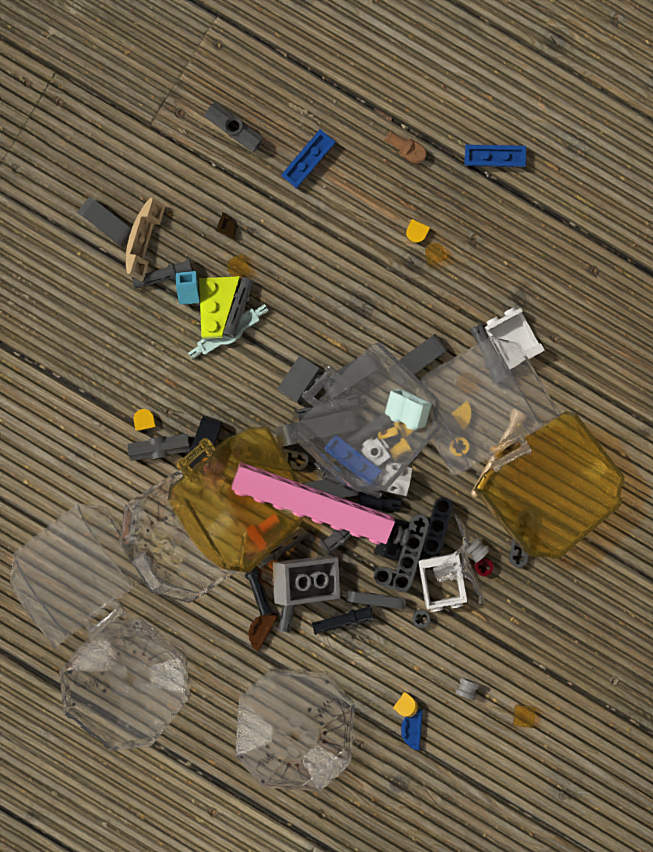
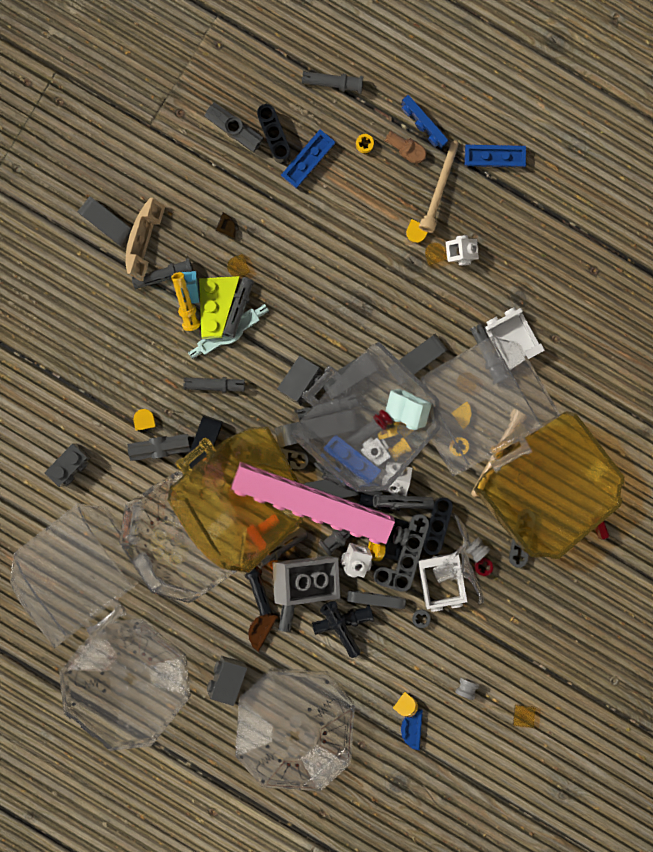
(67, 465): none -> dark grey brick
(187, 309): none -> yellow pin
(214, 384): none -> dark grey pin
(227, 680): none -> dark grey brick
(271, 124): none -> black beam
(337, 622): none -> black pin
(342, 82): none -> dark grey pin
(356, 560): none -> white brick
(359, 141): none -> yellow bush
(377, 551): none -> yellow tile
(382, 501): none -> dark grey pin
(383, 419): none -> dark red bush
(423, 122): none -> blue plate
(428, 222): none -> tan piece
(462, 250): none -> white brick
(602, 531): none -> dark red tile

